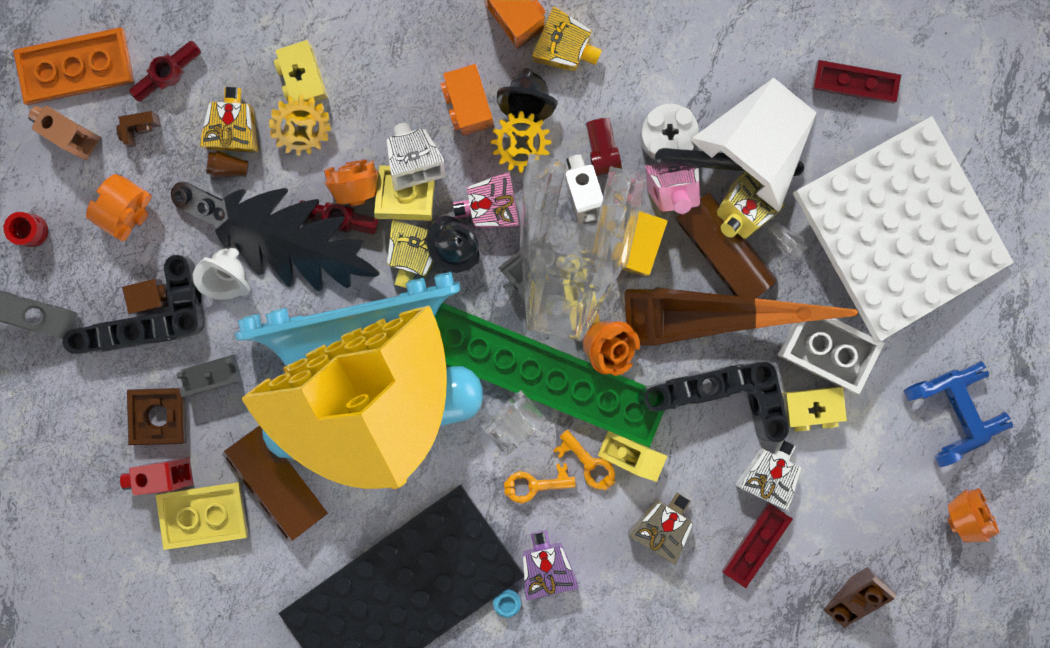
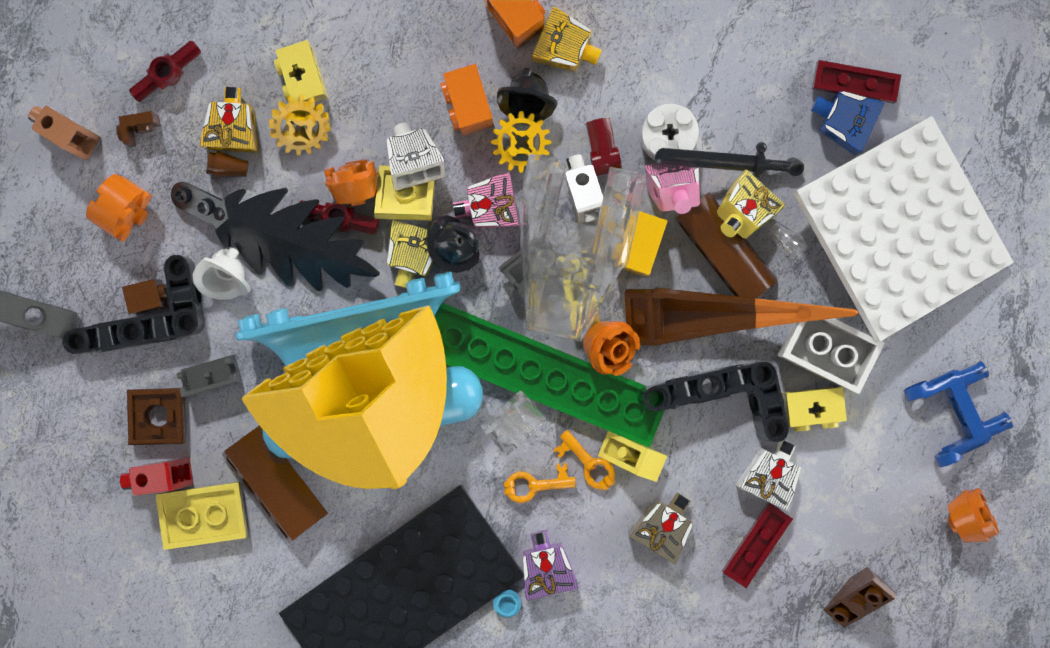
(25, 229): red piece -> none
(73, 66): orange tile -> none
(763, 137): white wedge -> none
(848, 119): none -> blue torso

